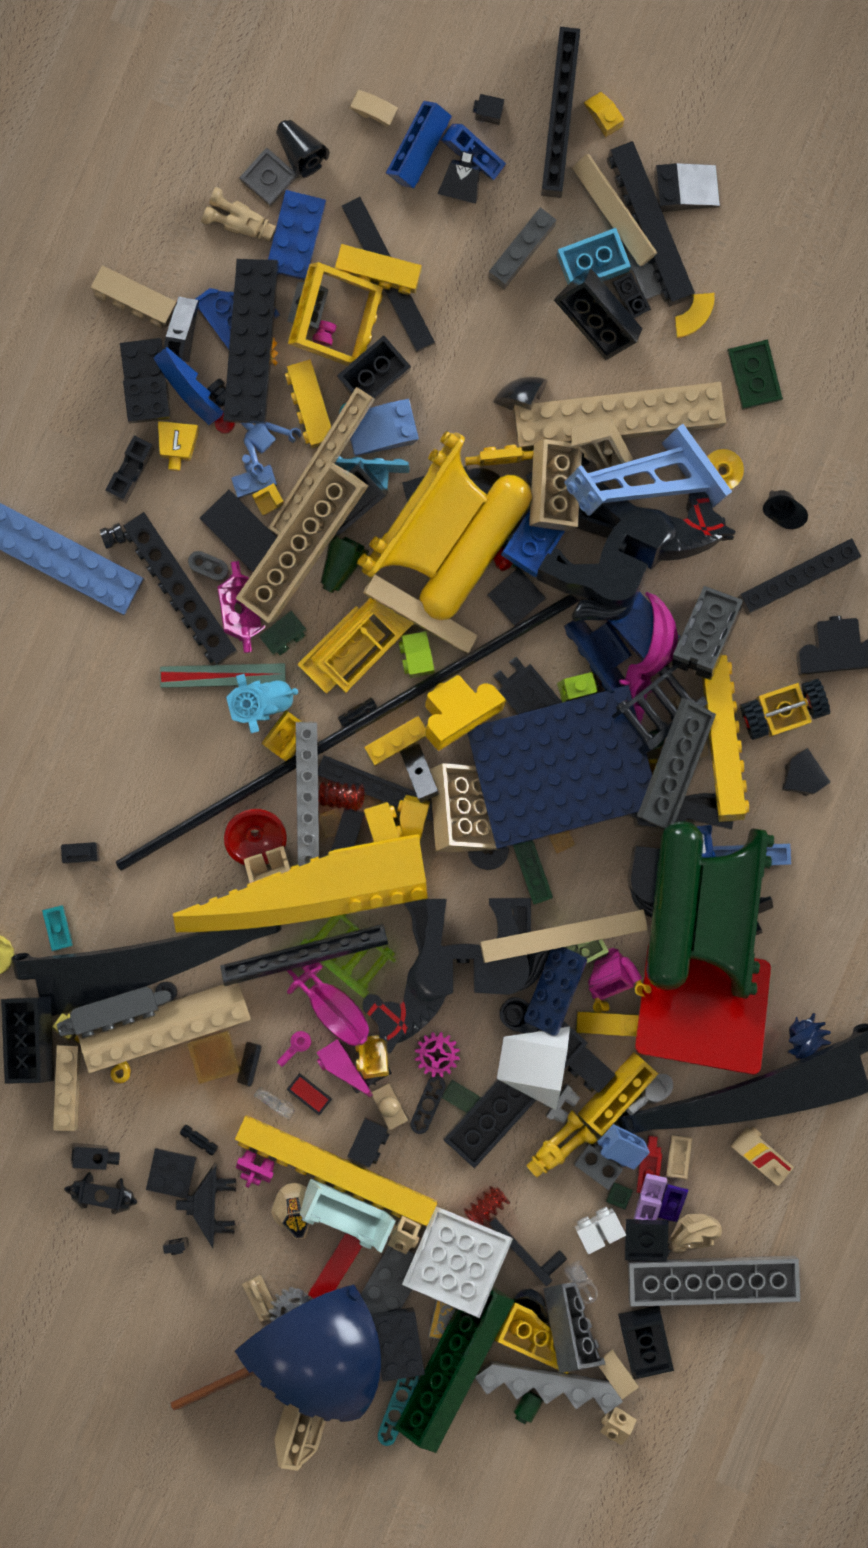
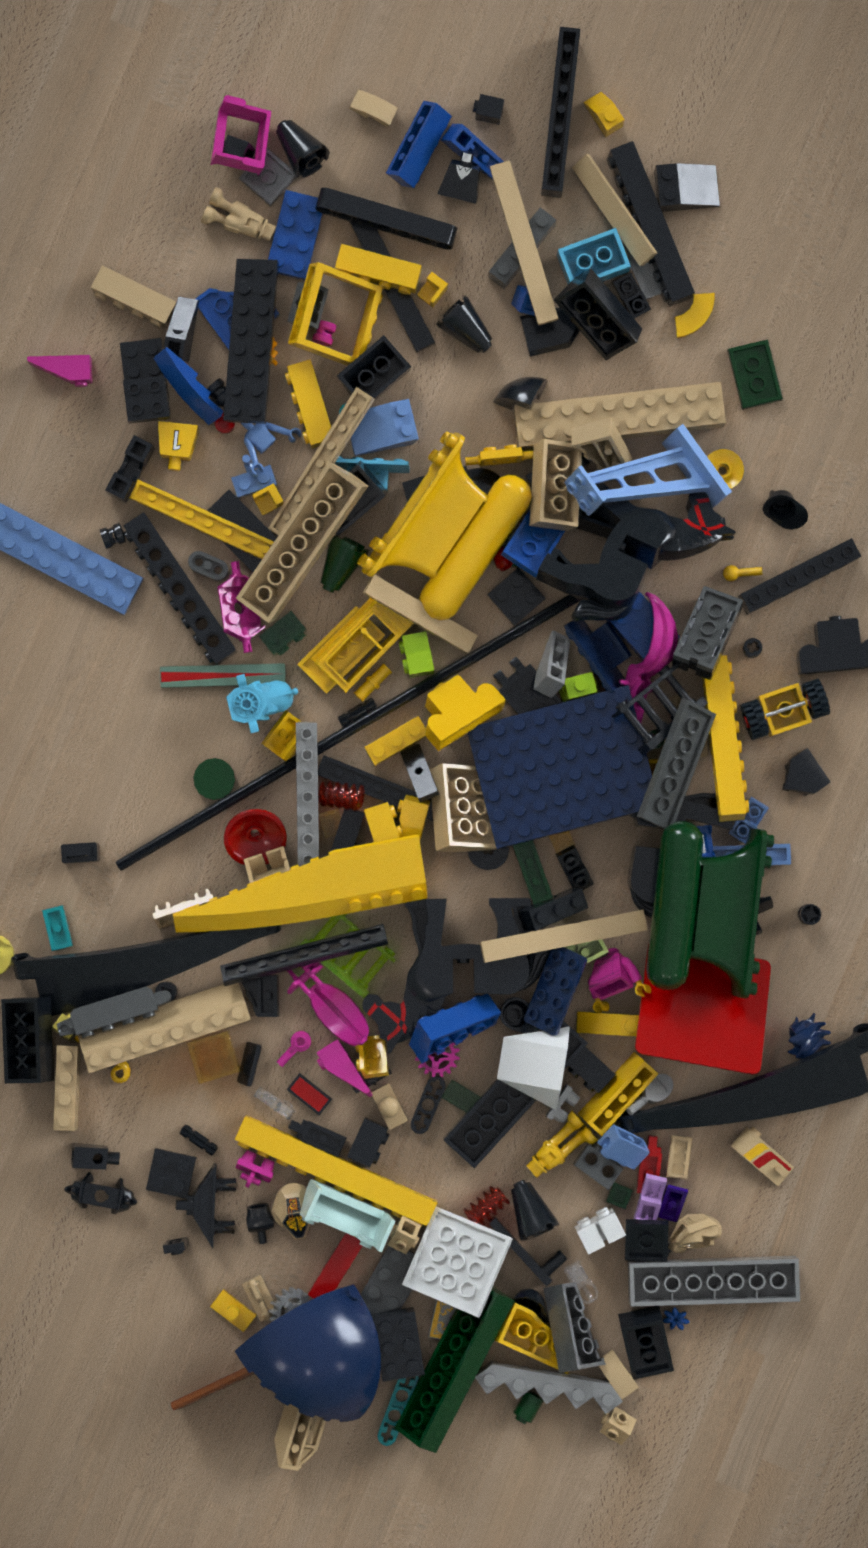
(70, 368): none -> dark pink slope
(165, 917): none -> tan plate
(200, 519): none -> yellow tile
(214, 779): none -> dark green tile
(233, 1310): none -> yellow tile
(237, 108): none -> dark pink piece
(238, 147): none -> black brick
(259, 1220): none -> black piece
(263, 995): none -> black wing
(318, 1136): none -> black hinge
(372, 682): none -> yellow pin
(386, 218): none -> black beam
(432, 289): none -> yellow panel
(453, 1026): none -> blue wedge
(466, 326): none -> black cone
(522, 301): none -> blue panel
(523, 243): none -> tan tile
(531, 1211): none -> black cone
(546, 913): none -> black arch
(549, 336): none -> black tile
(553, 665): none -> light grey slope
(574, 868): none -> black slope
(675, 1318): none -> blue plant
(732, 573): none -> yellow bar
(752, 819): none -> medium blue slope
(755, 653): none -> black bush
(809, 917): none -> black wheel

